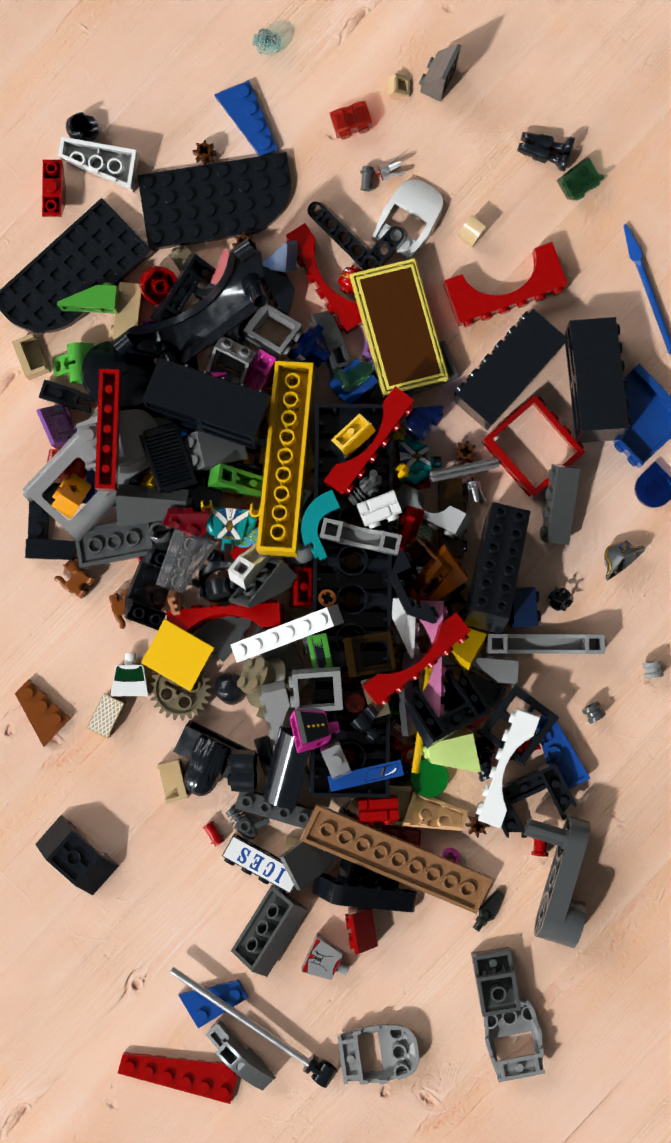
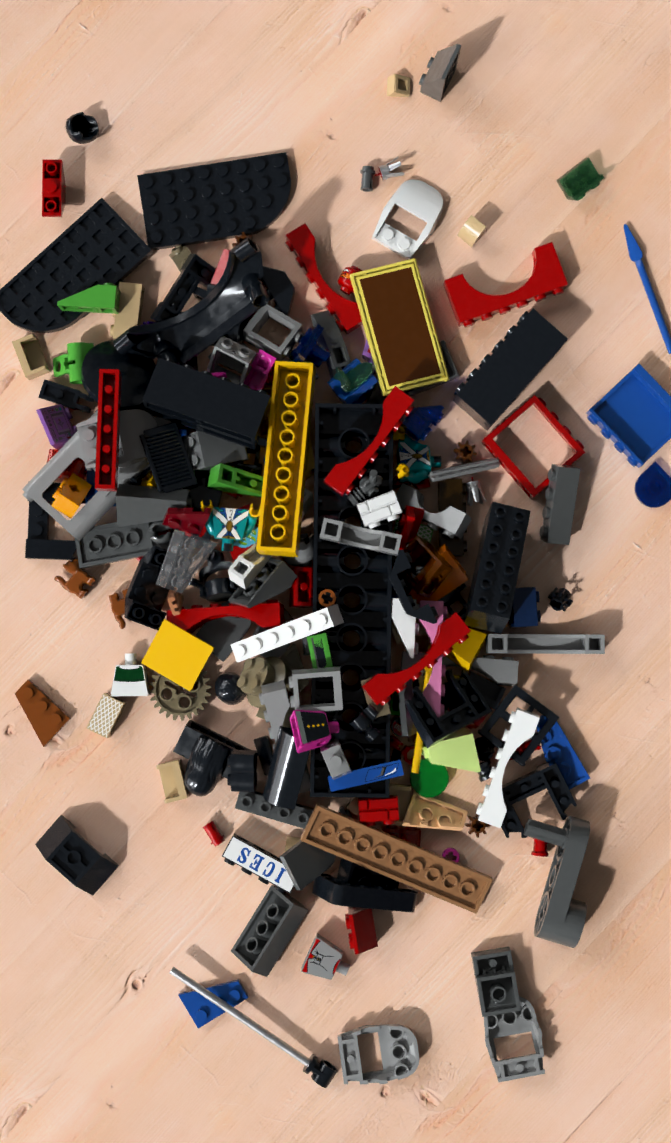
(105, 161): white wedge -> none
(156, 283): red cylinder -> none
(196, 1077): red wing -> none
(206, 148): reddish brown gear -> none
(238, 1059): dark grey slope -> none
(245, 825): dark grey piece -> none
(247, 115): blue wing -> none
(266, 41): clear light blue head -> none
(283, 258): medium blue slope -> none
(316, 511): teal arch -> none
(351, 120): clear red brick -> none
(353, 240): black beam -> none
(353, 435): yellow slope -> none
(354, 657): dark brown window -> none
(354, 702): clear red plate -> none
(402, 779): black piece -> none
(488, 910): pearl dark grey piece -> none
(539, 147): black piece -> none
(593, 712): dark grey wheel -> none
(597, 380): black brick -> none
(619, 556): dark grey hat -> none
(653, 669): light grey wheel -> none

